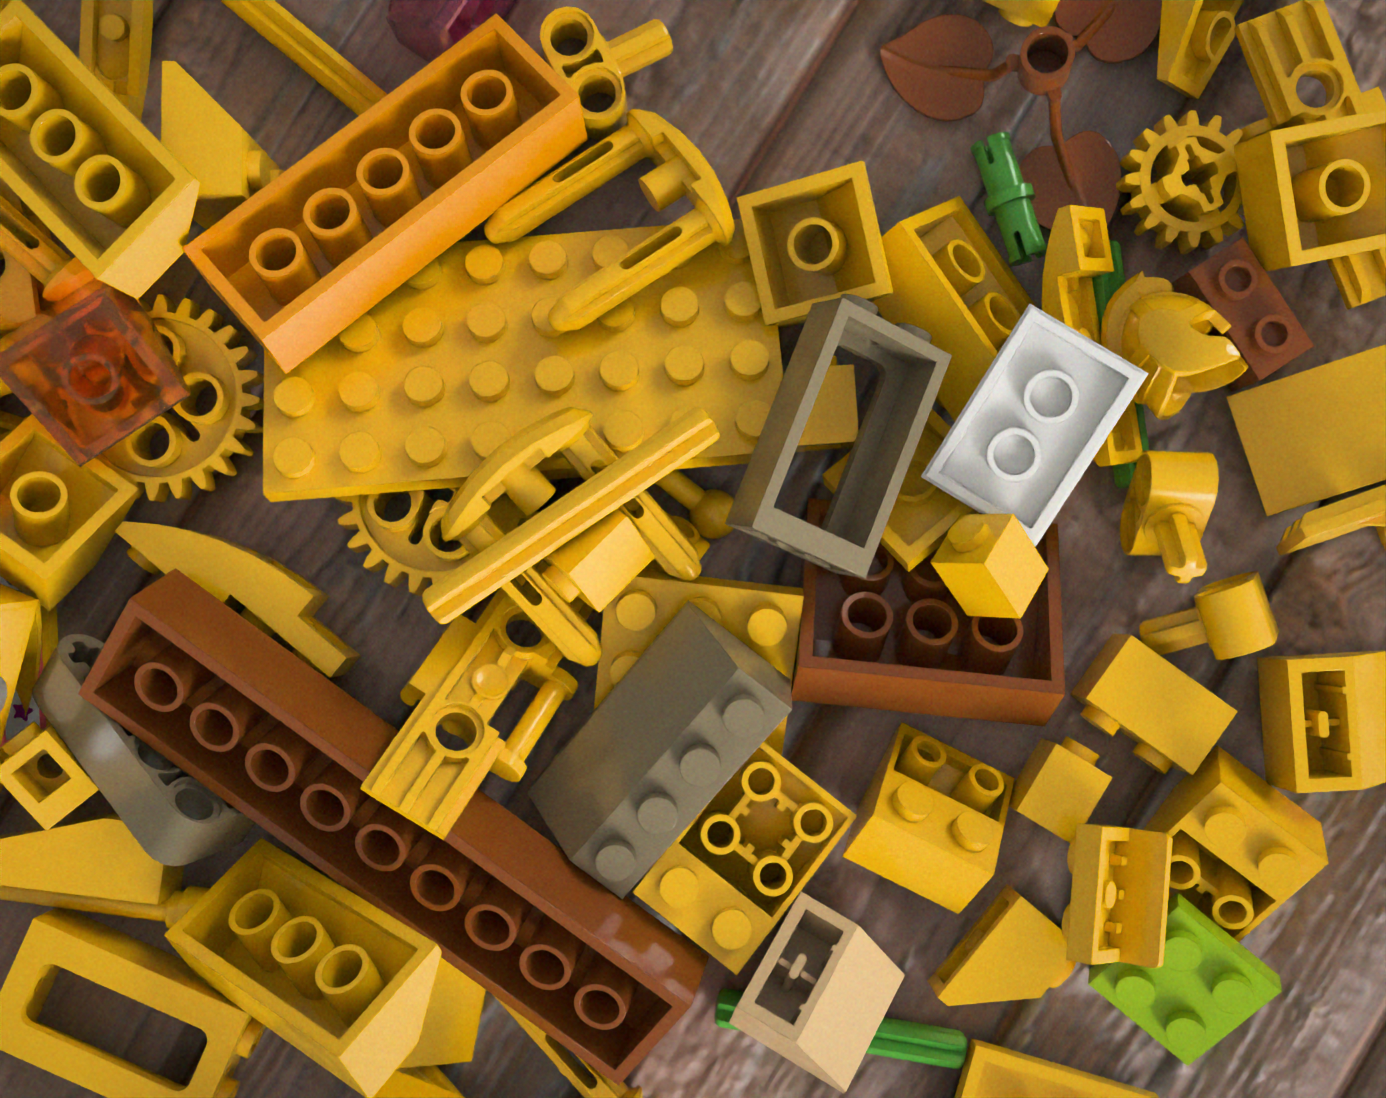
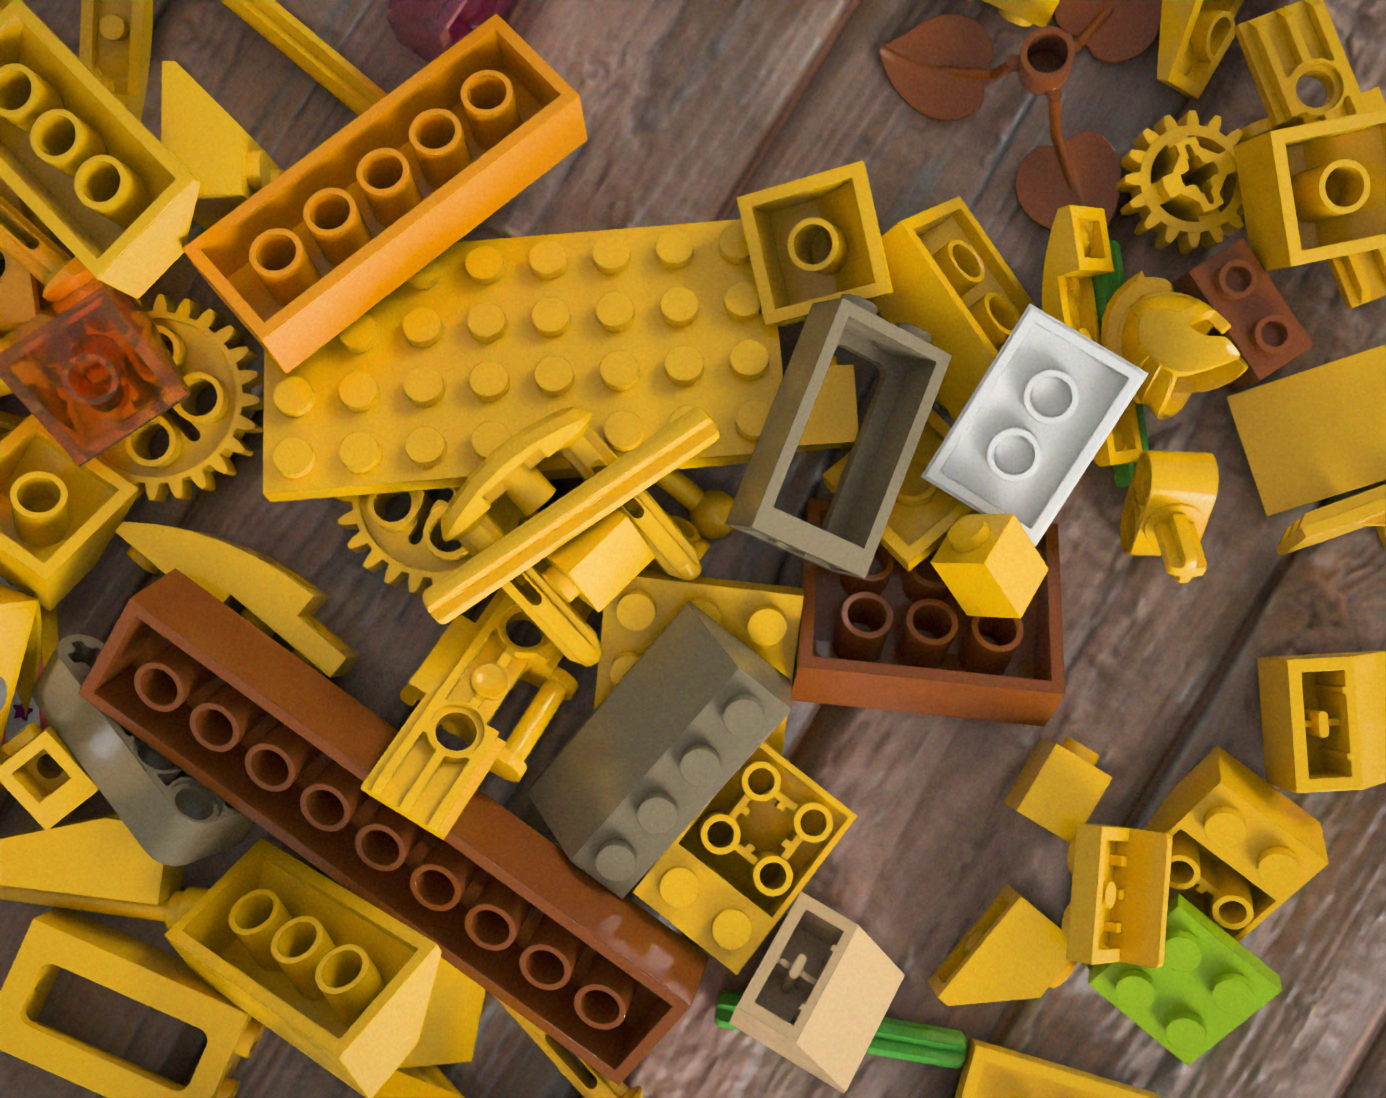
(601, 63): yellow beam -> none
(678, 173): yellow piece -> none
(931, 819): yellow slope -> none
(1009, 199): bright green pin -> none
(1151, 704): yellow brick -> none
(1227, 615): yellow beam -> none

